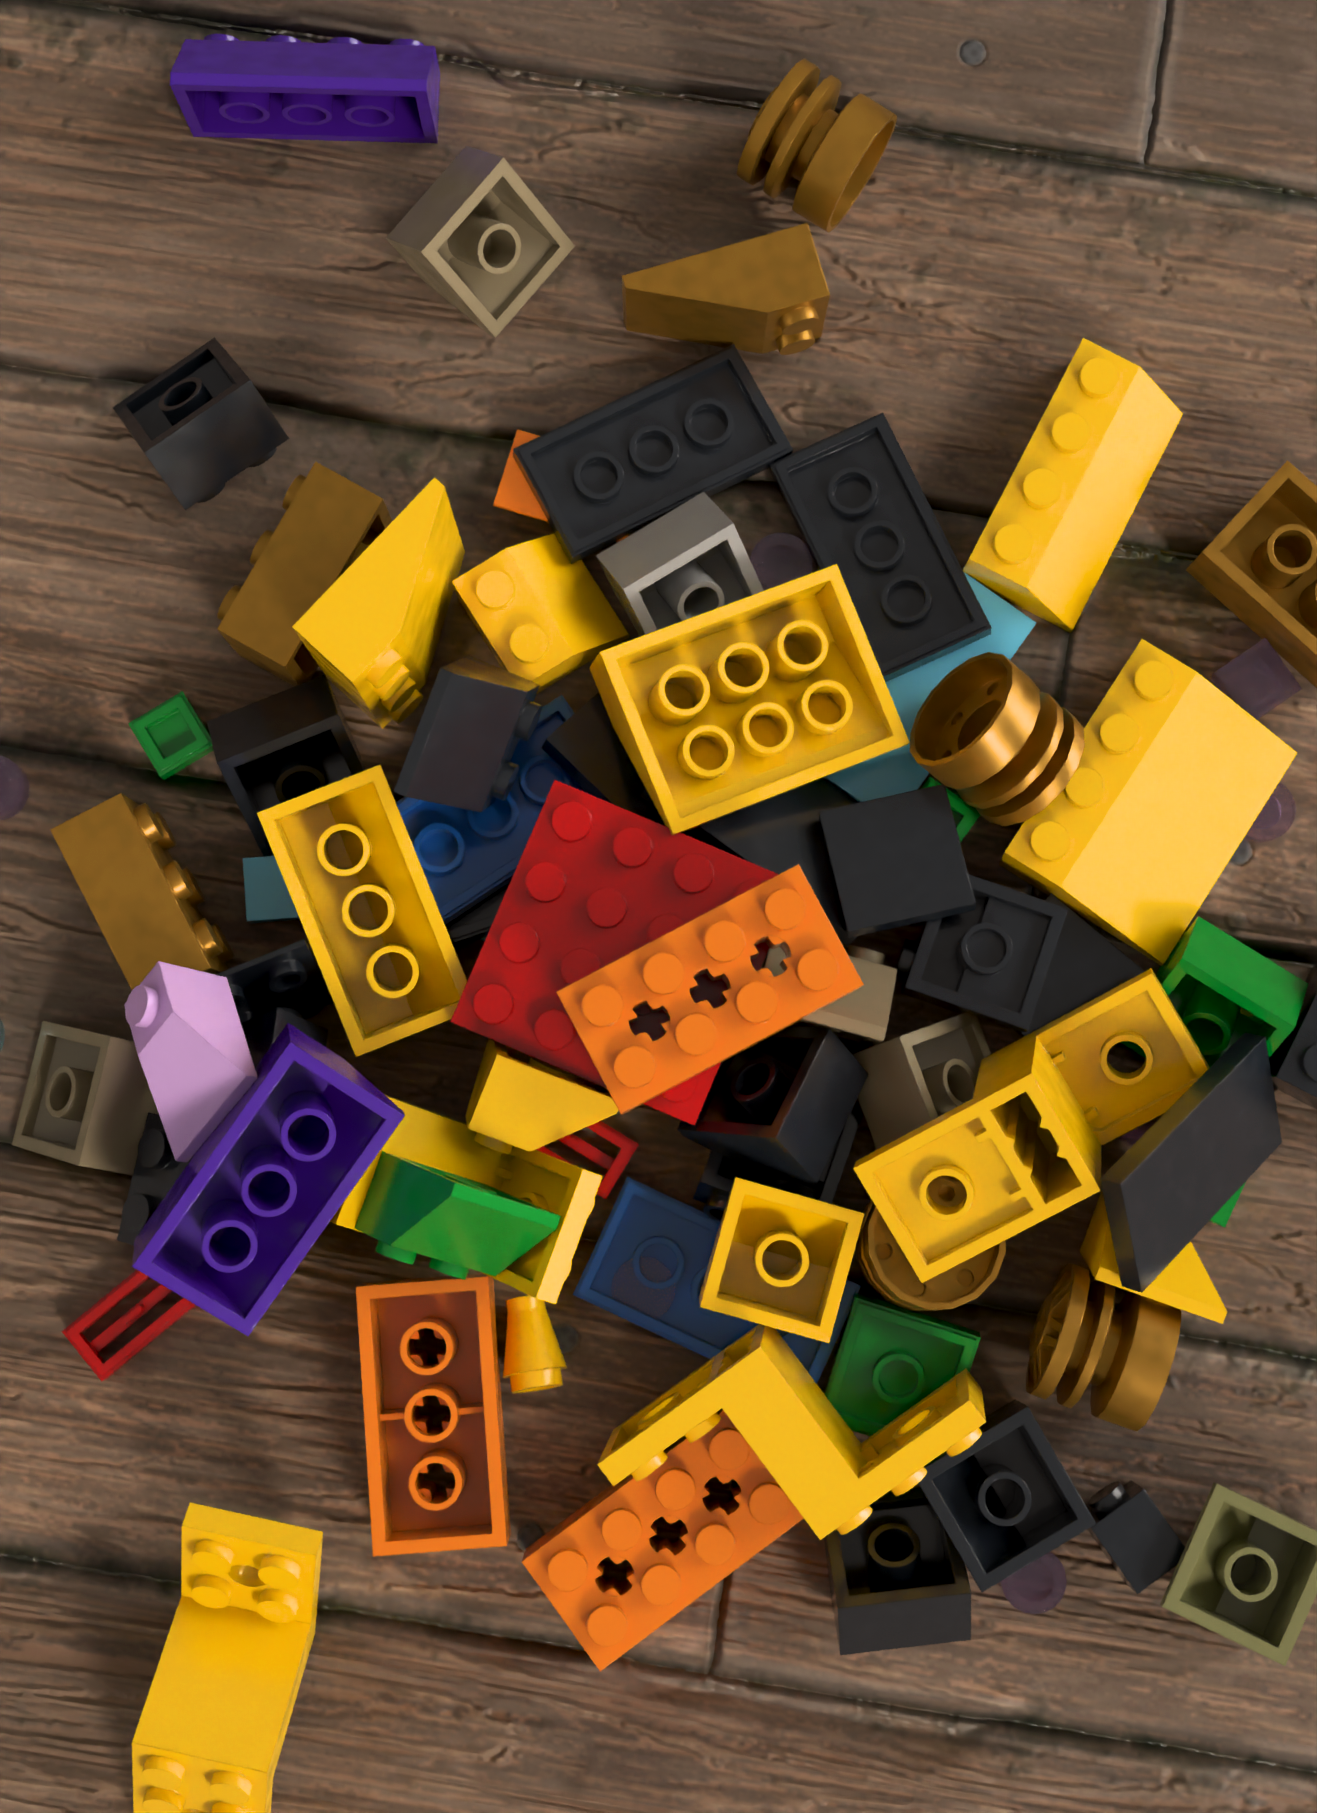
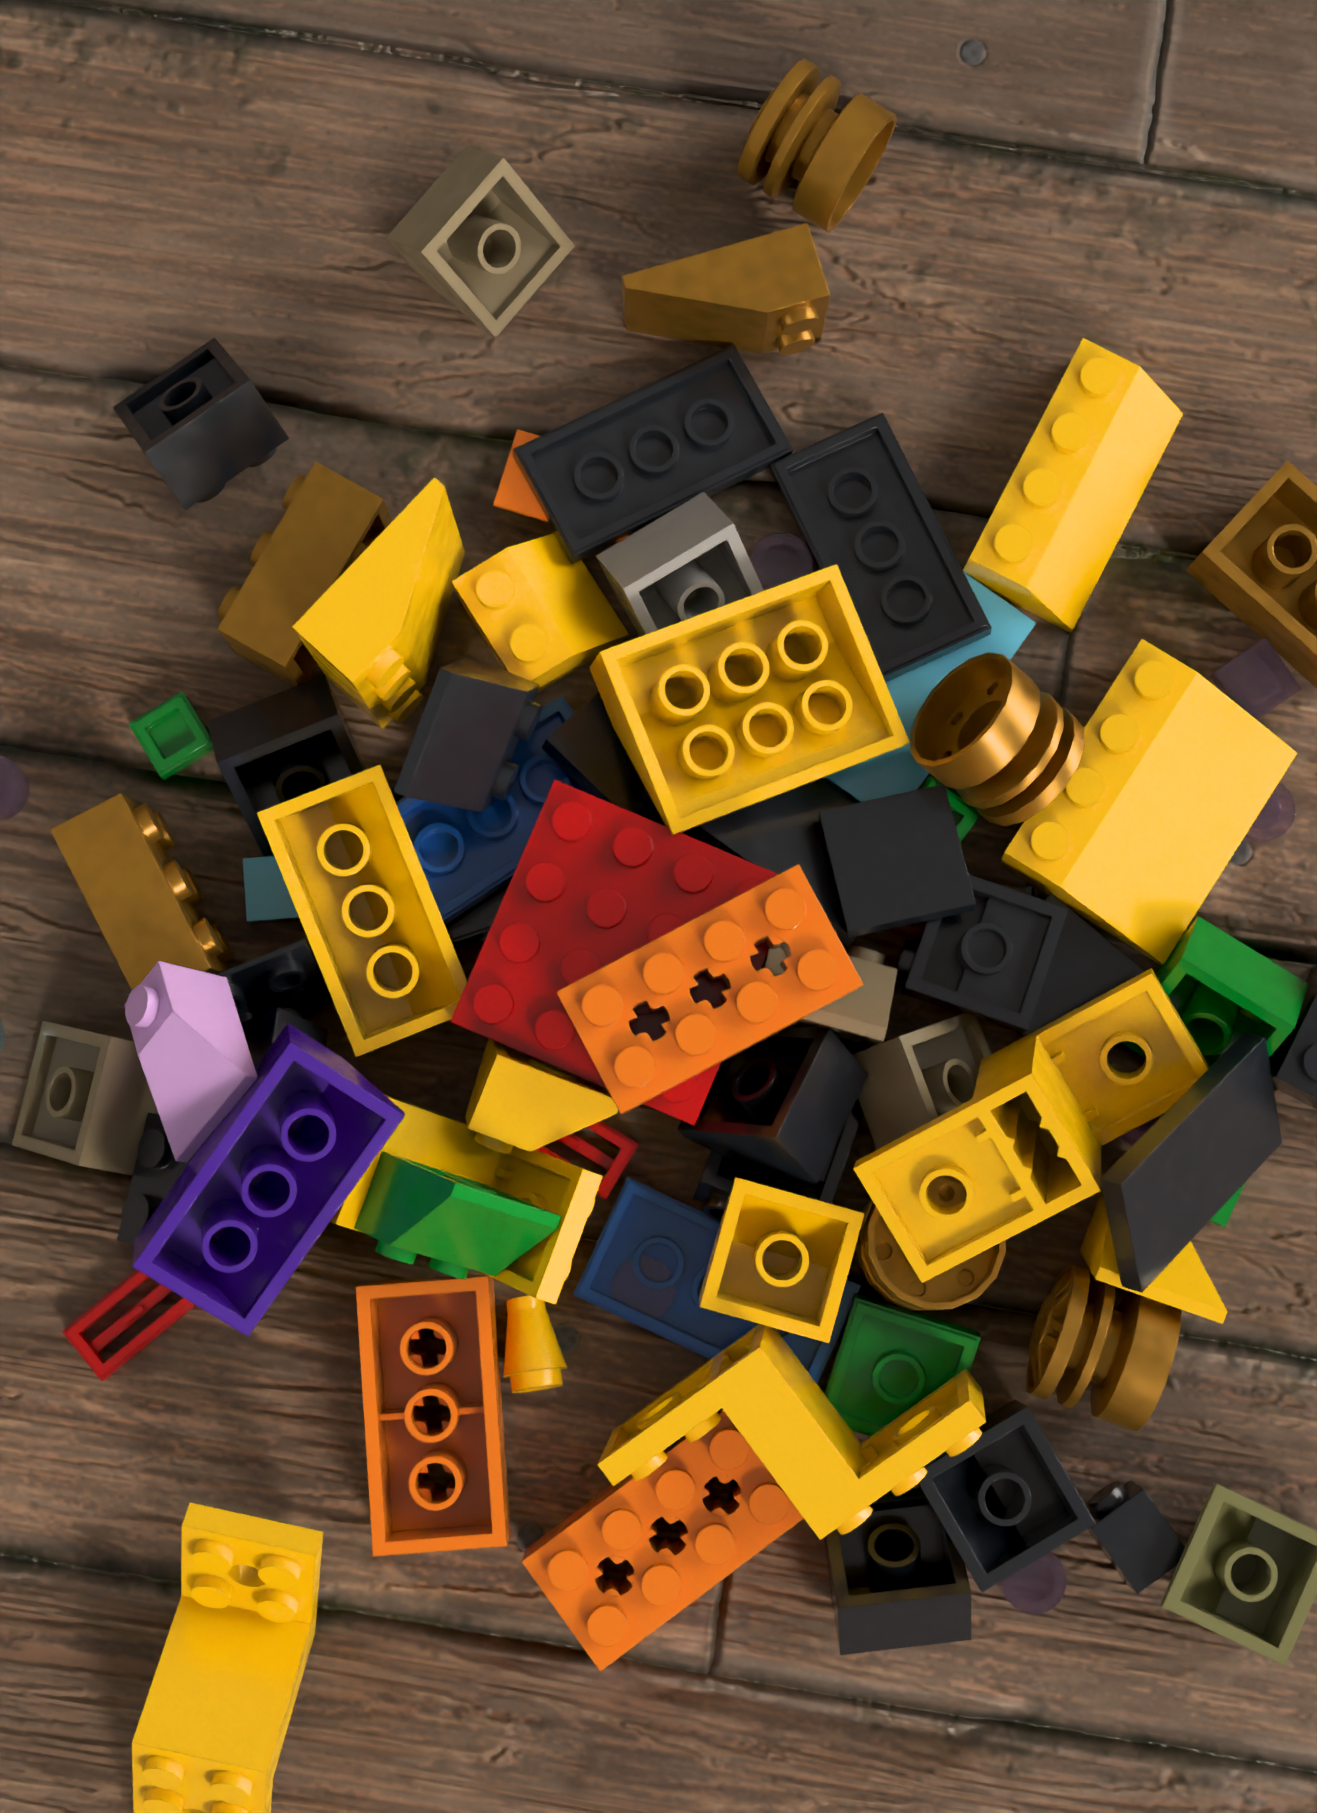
(308, 89): dark purple slope -> none

